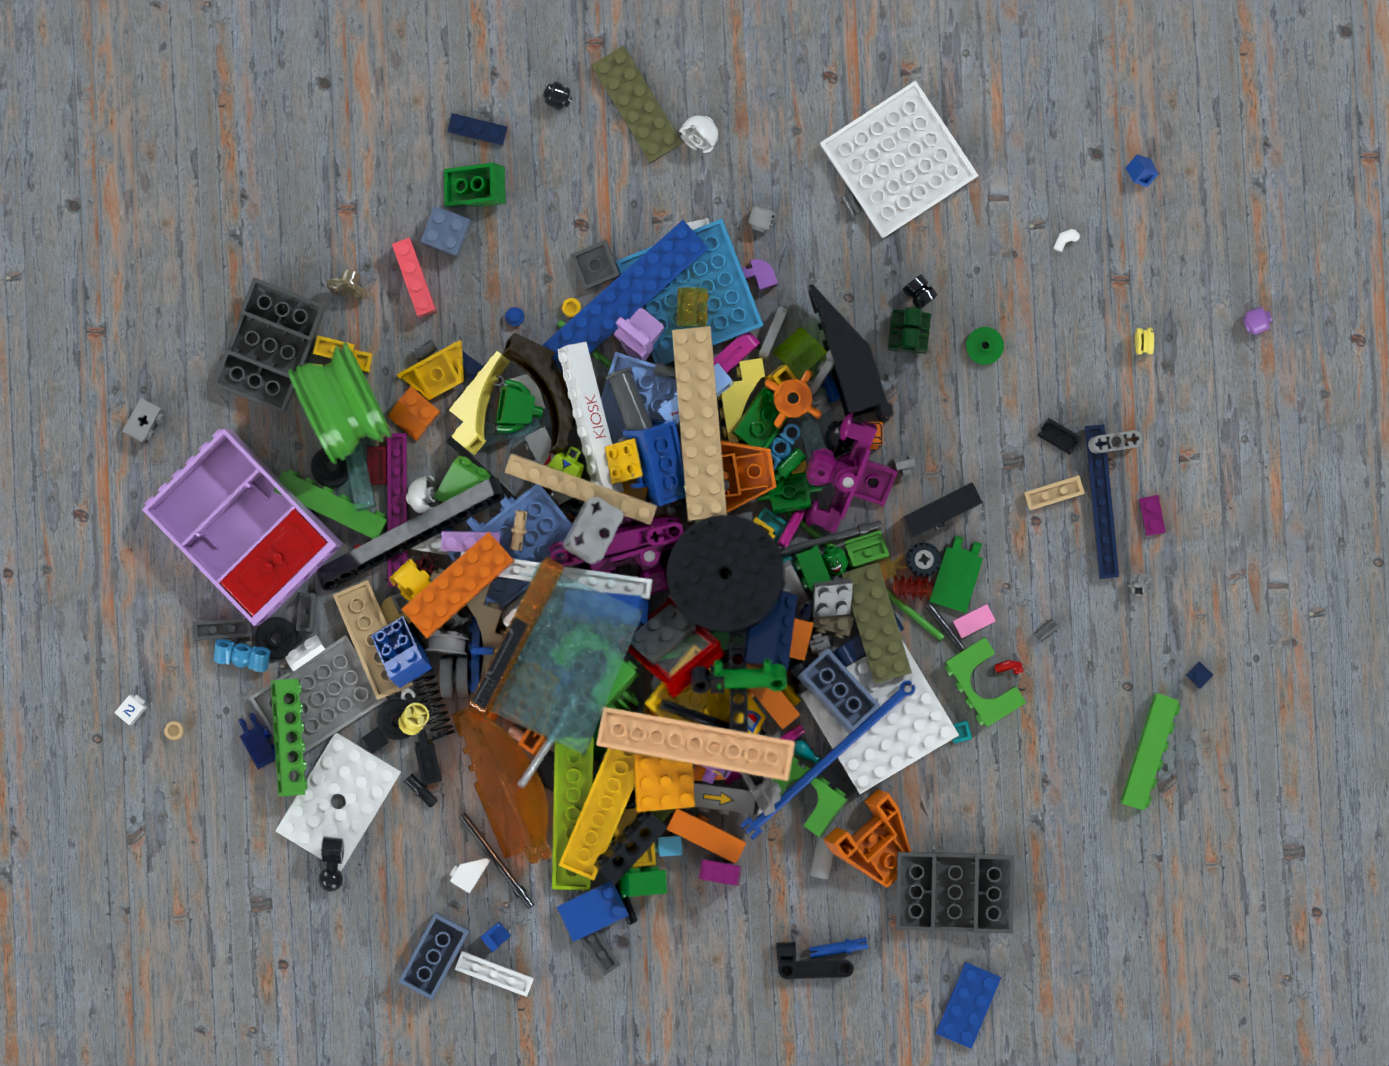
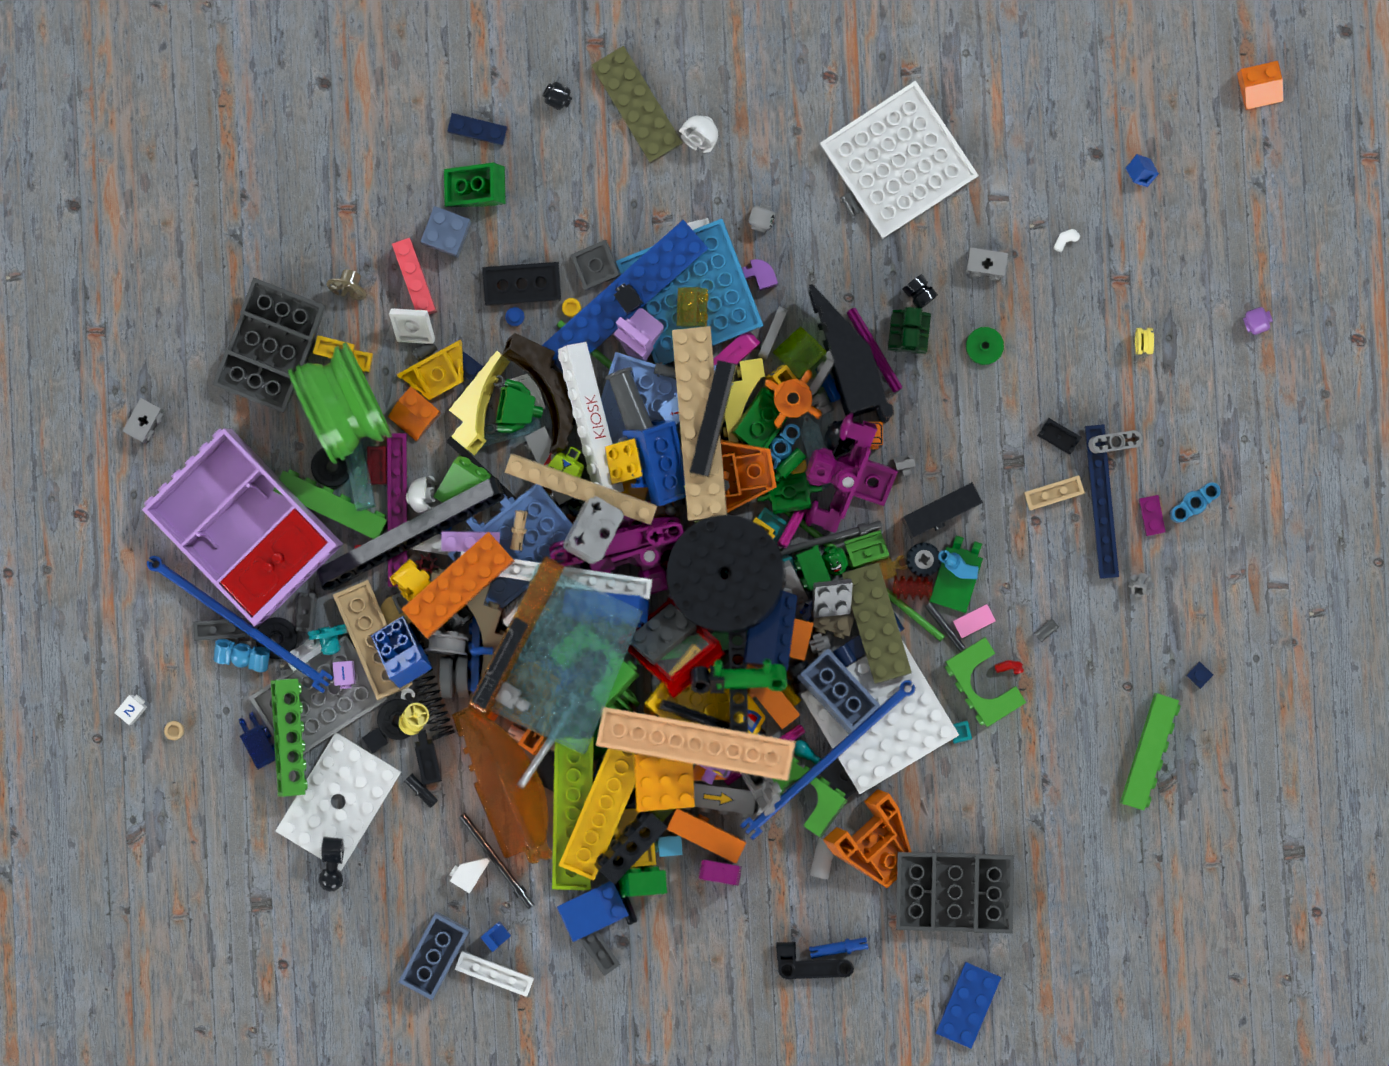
(241, 624): none -> blue hinge
(328, 638): none -> teal plate
(344, 674): none -> lavender brick
(412, 326): none -> white plate
(510, 697): none -> light grey plate
(512, 274): none -> black plate
(628, 298): none -> black brick
(713, 418): none -> black tile
(878, 356): none -> magenta axle
(957, 565): none -> dark azure arm
(977, 257): none -> light grey brick
(1203, 499): none -> dark azure piece
(1261, 85): none -> orange slope

